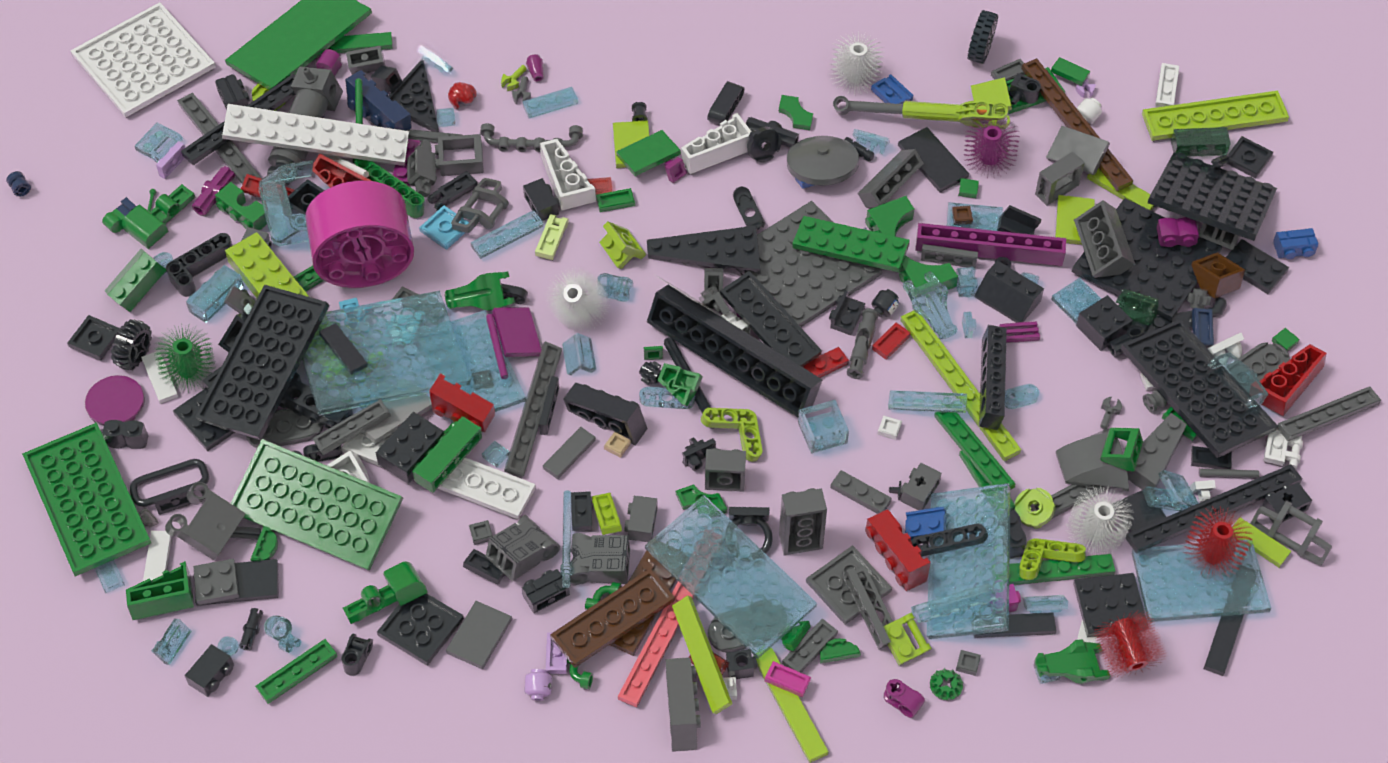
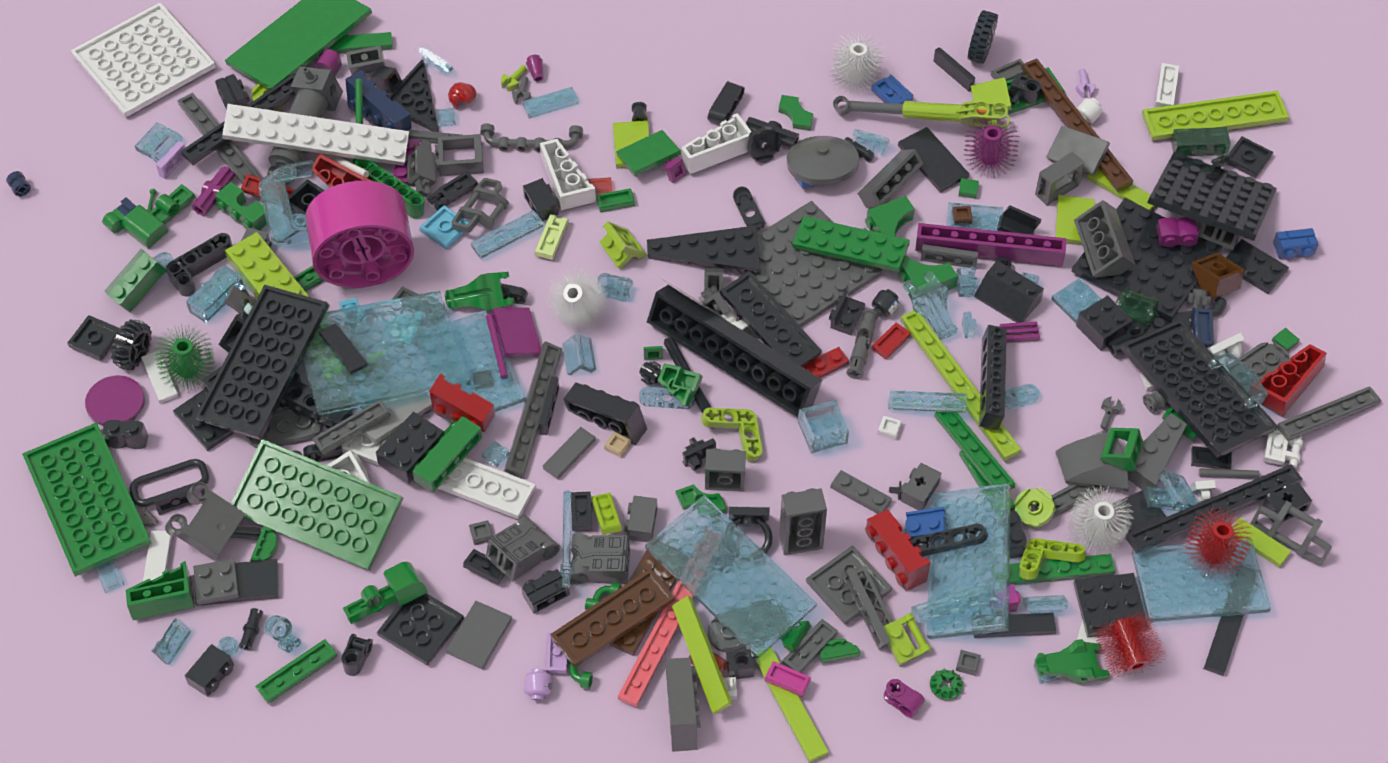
(953, 68): none -> black tile
(1070, 71): green tile -> none

